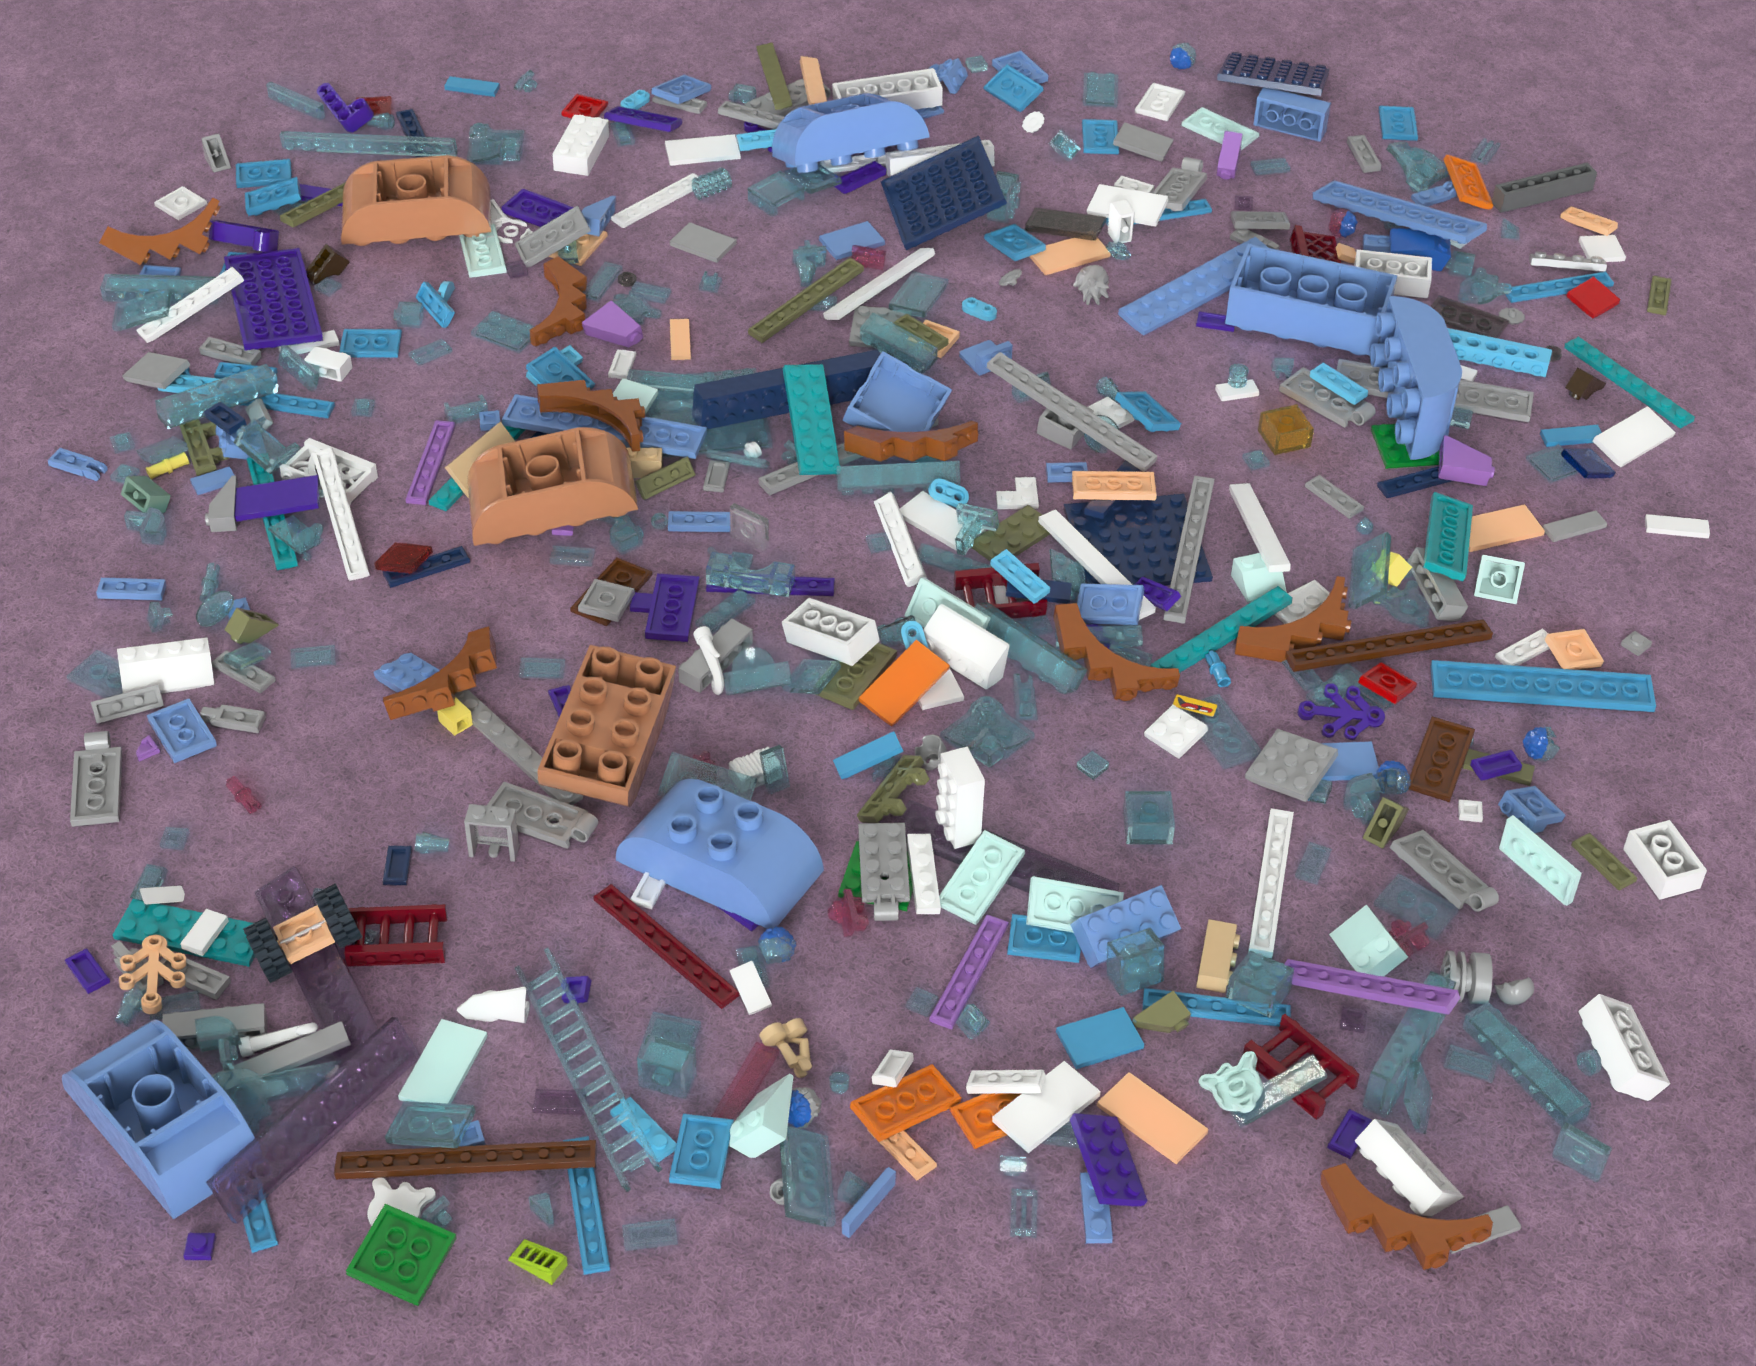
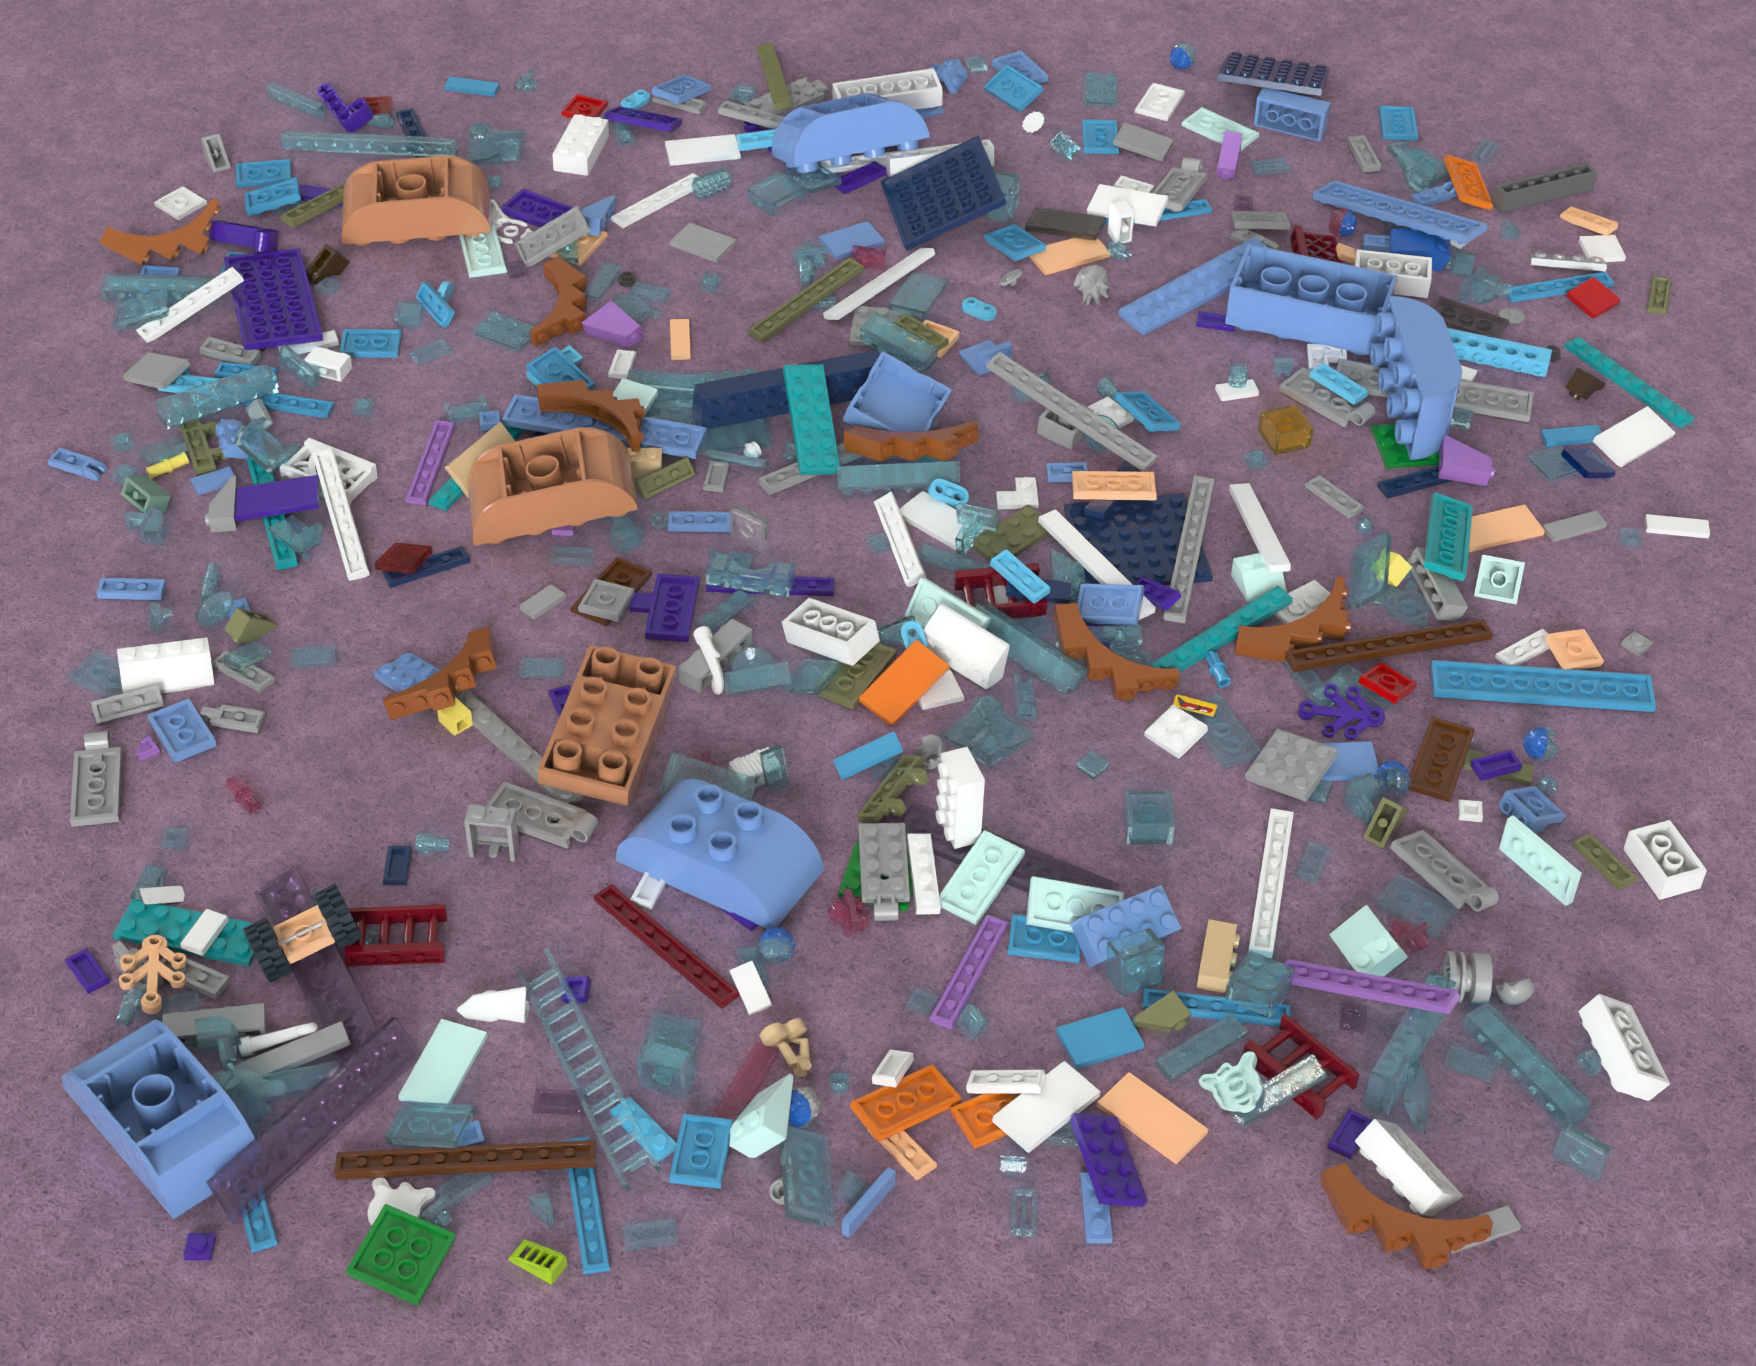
(225, 418): dark blue plate -> none
(462, 1187): none -> clear light blue tile
(494, 181): none -> clear light blue hinge
(542, 601): none -> light grey tile
(812, 80): light nougat tile -> none
(1201, 1048): none -> clear light blue plate
(1325, 354): none -> white plate
(1548, 782): none -> clear light blue hinge
(1630, 537): none -> clear light blue tile

